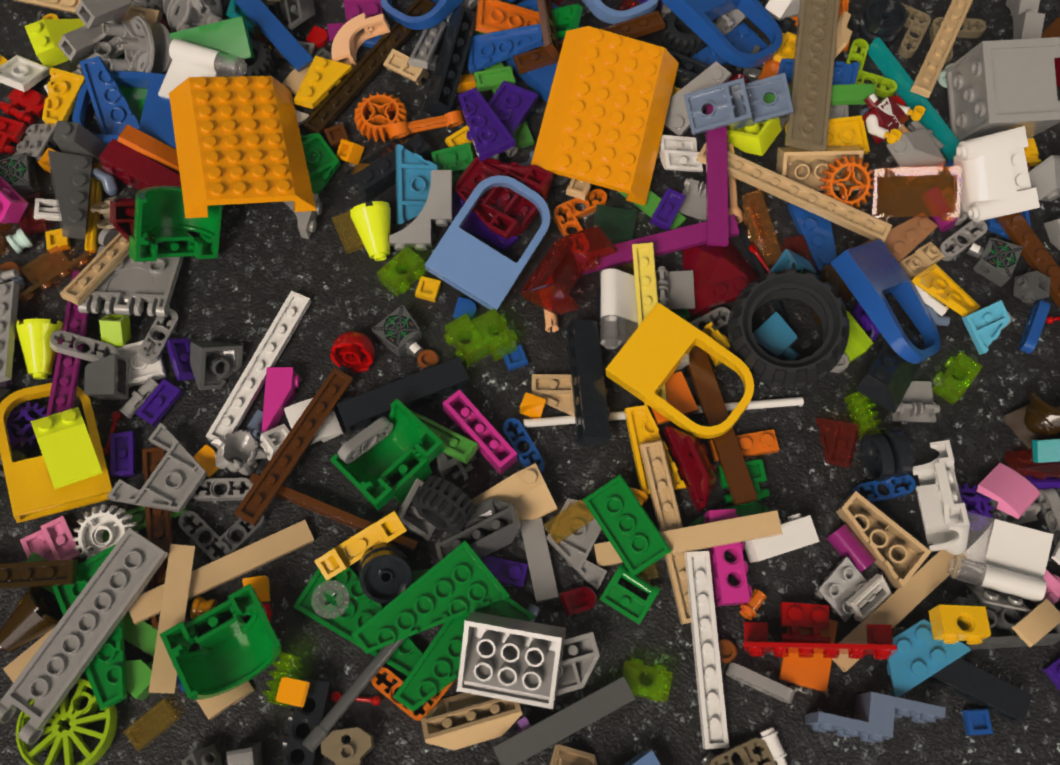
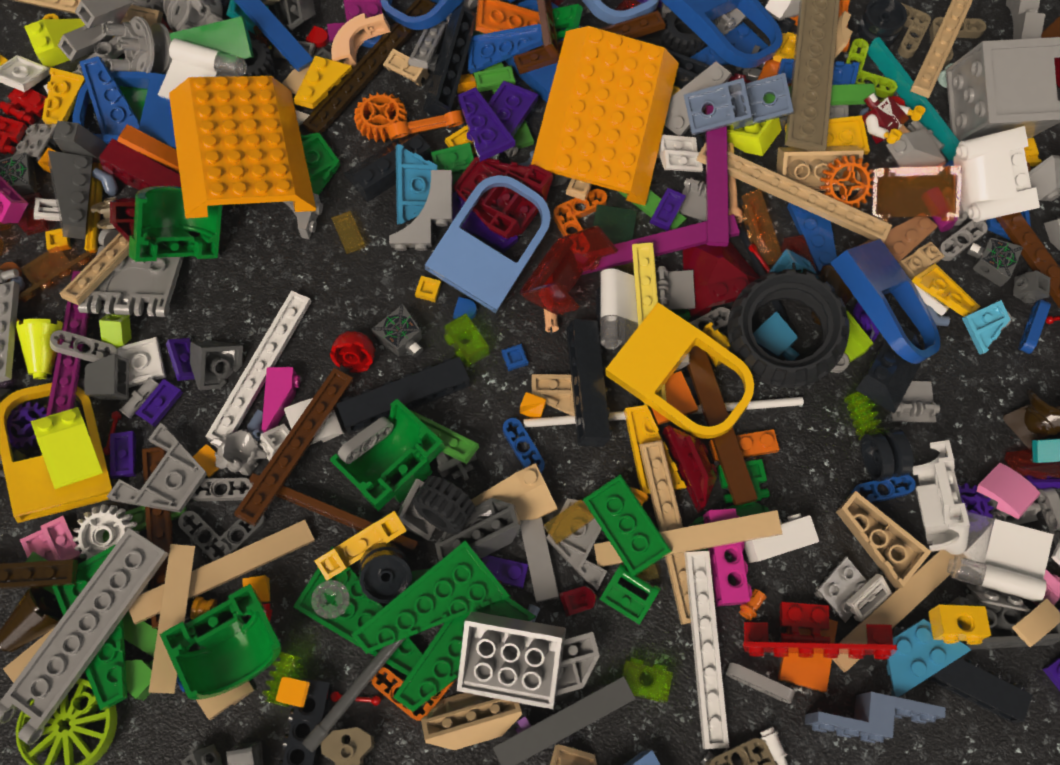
(19, 241): light aqua wheel -> none
(151, 724): clear yellow tile -> none
(159, 345): light grey beam -> none
(335, 134): reddish brown tile -> none
(349, 152): light orange slope -> none
(374, 228): neon yellow cone -> none
(407, 261): clear neon green brick -> none
(427, 358): dark orange tile -> none
(479, 430): dark pink brick -> none
(500, 344): clear neon green brick -> none
(727, 651): dark orange tile -> none
(838, 441): clear red wing -> none
(850, 546): magenta brick -> none
(964, 369): clear neon green brick -> none
(977, 722): blue tile -> none

